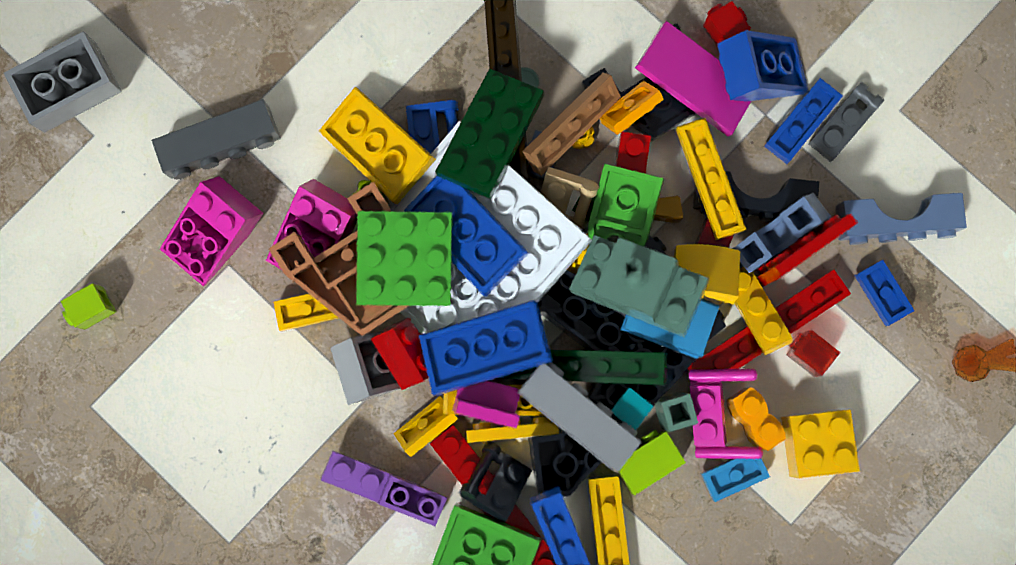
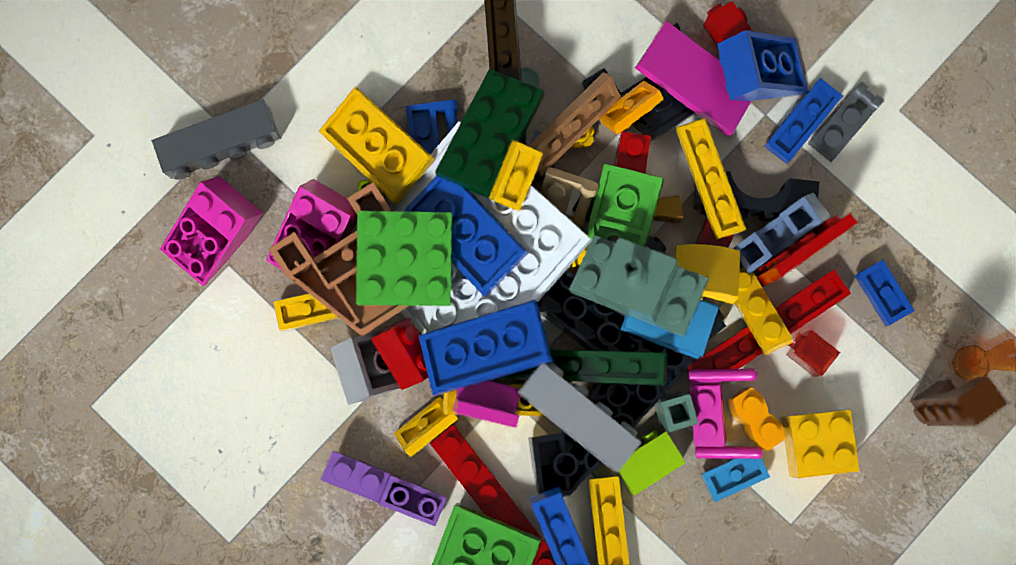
(62, 82): light grey brick -> none
(87, 307): lime brick -> none
(484, 432): yellow plate -> none
(504, 487): black plate -> none
(515, 175): none -> yellow plate
(631, 408): teal tile -> none
(937, 215): sand blue arch -> none
(958, 406): none -> reddish brown arch

